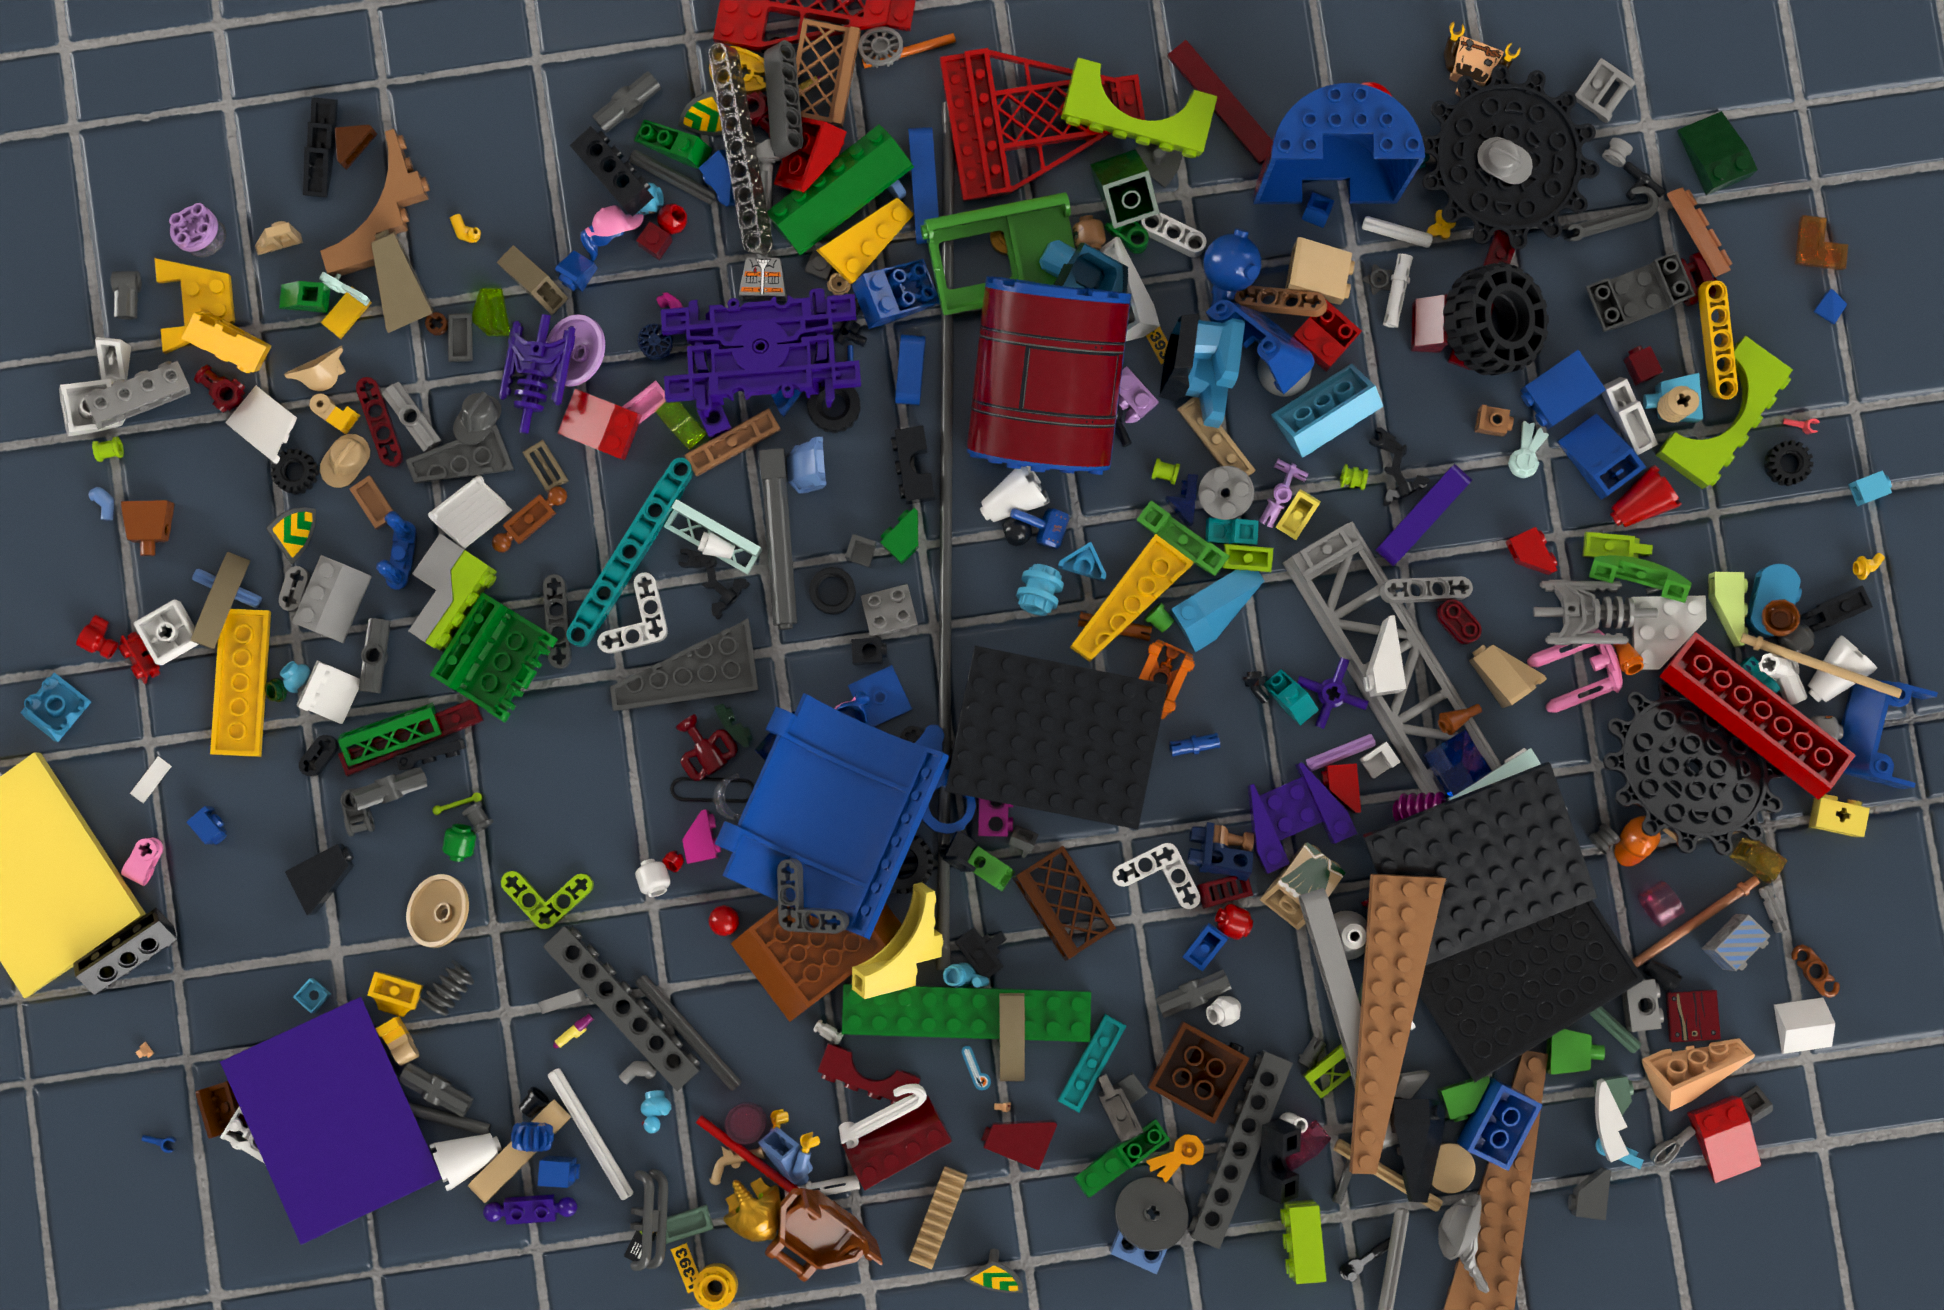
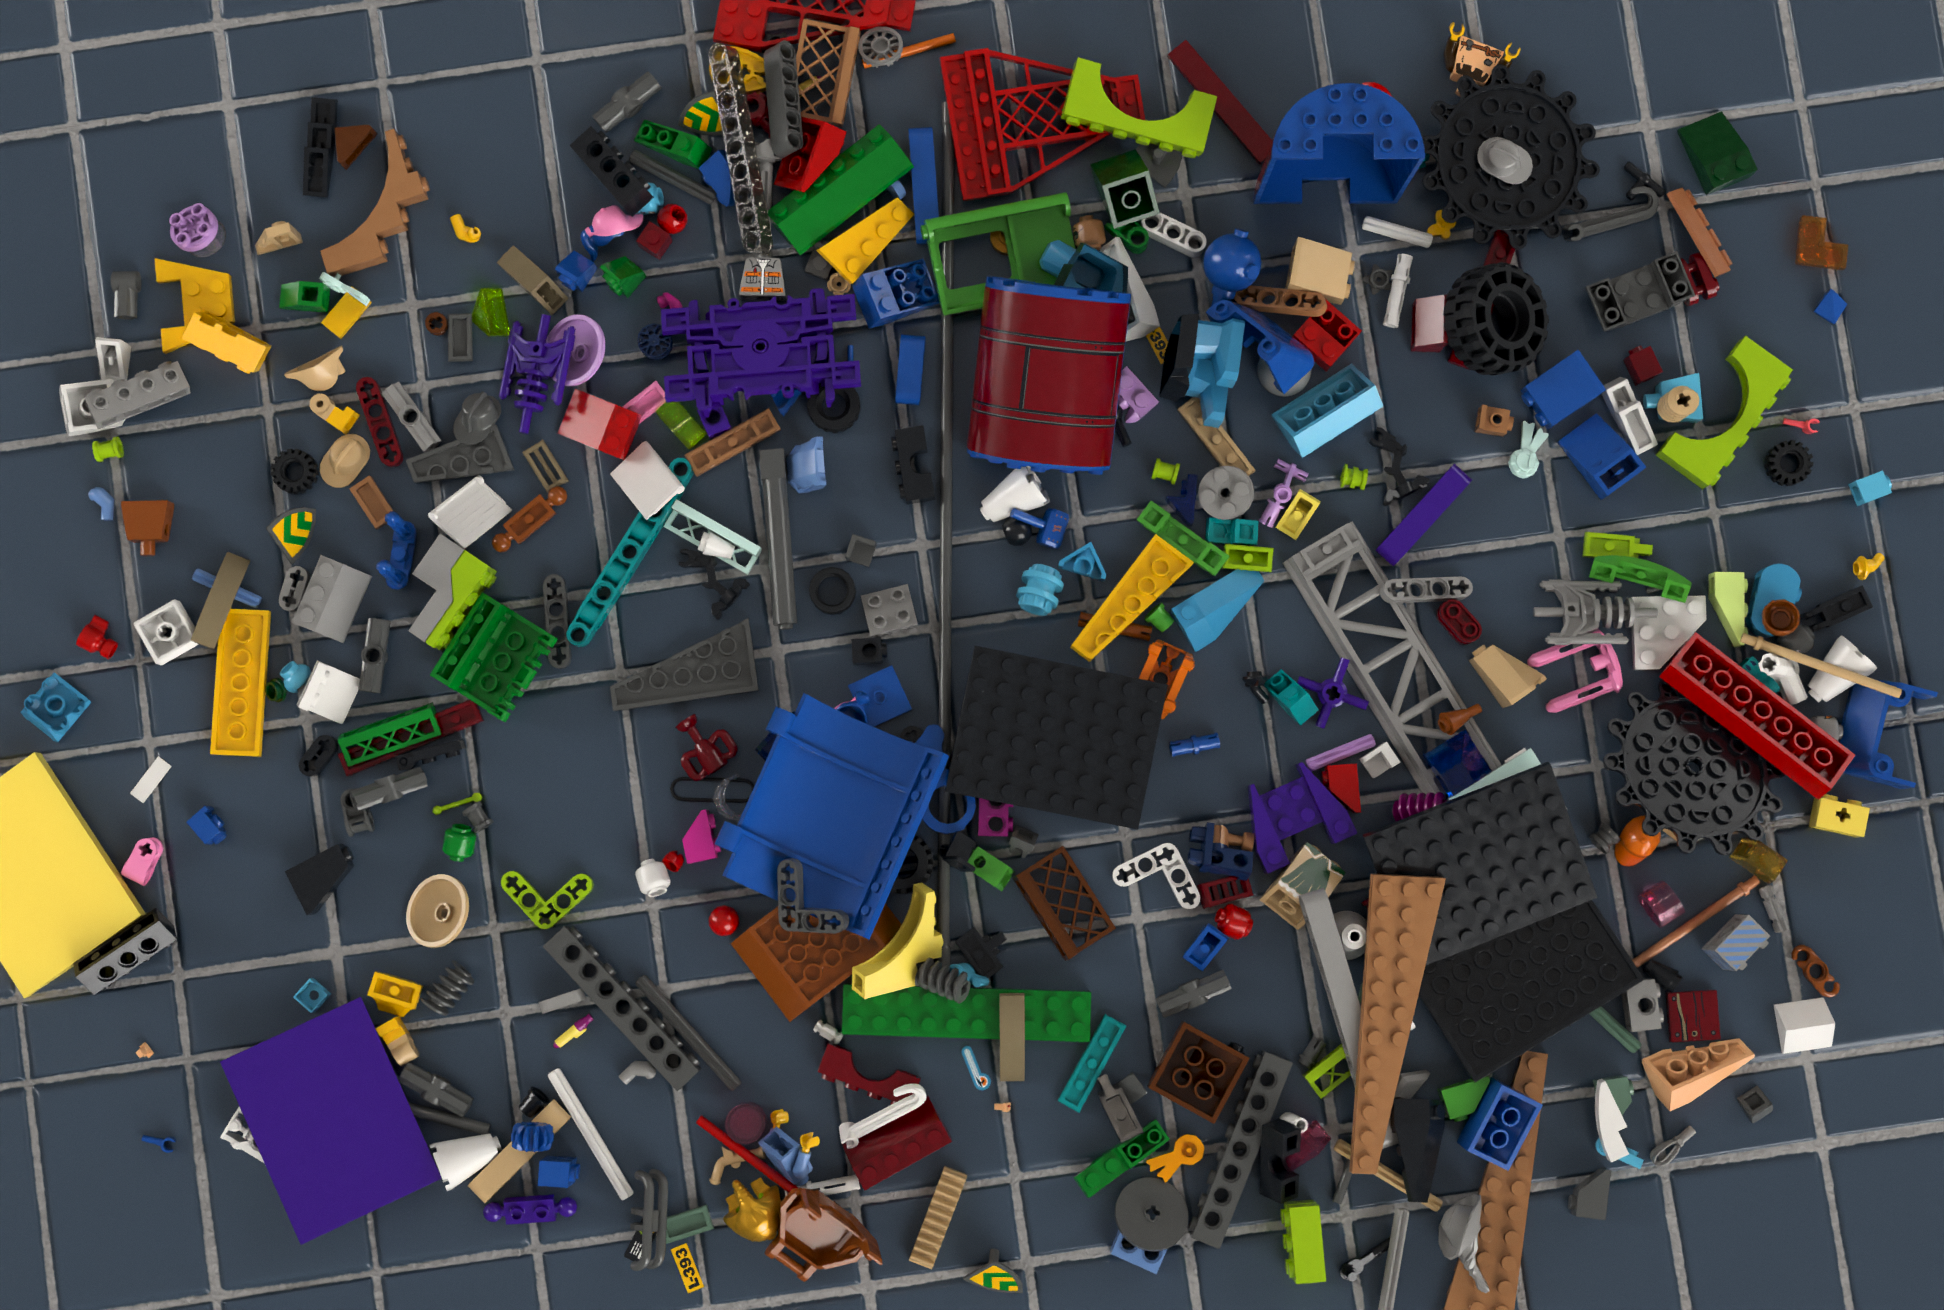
(133, 649): red hinge -> none
(217, 1108): reddish brown bracket -> none
(219, 388): dark red connector -> none
(262, 423): white slope -> none
(398, 284): dark tan slope -> none
(622, 276): none -> green slope
(643, 628): white beam -> none
(647, 480): none -> white piece
(654, 1105): medium azure animal -> none
(708, 1298): yellow piece -> none
(738, 732): clear green slope -> none
(852, 328): black hose -> none
(903, 538): green slope -> none
(943, 981): none -> dark grey piece
(1020, 1140): dark red slope -> none
(1224, 1011): white rock -> none
(1318, 210): blue slope -> none
(1385, 667): white slope -> none
(1453, 1168): tan tile -> none
(1530, 551): red slope -> none
(1571, 1052): bright green torso -> none
(1597, 85): light grey plate -> none
(1617, 152): light grey wheel -> none
(1628, 658): orange cone -> none
(1645, 499): red cone -> none
(1709, 331): yellow beam -> none
(1725, 1138): slope -> none

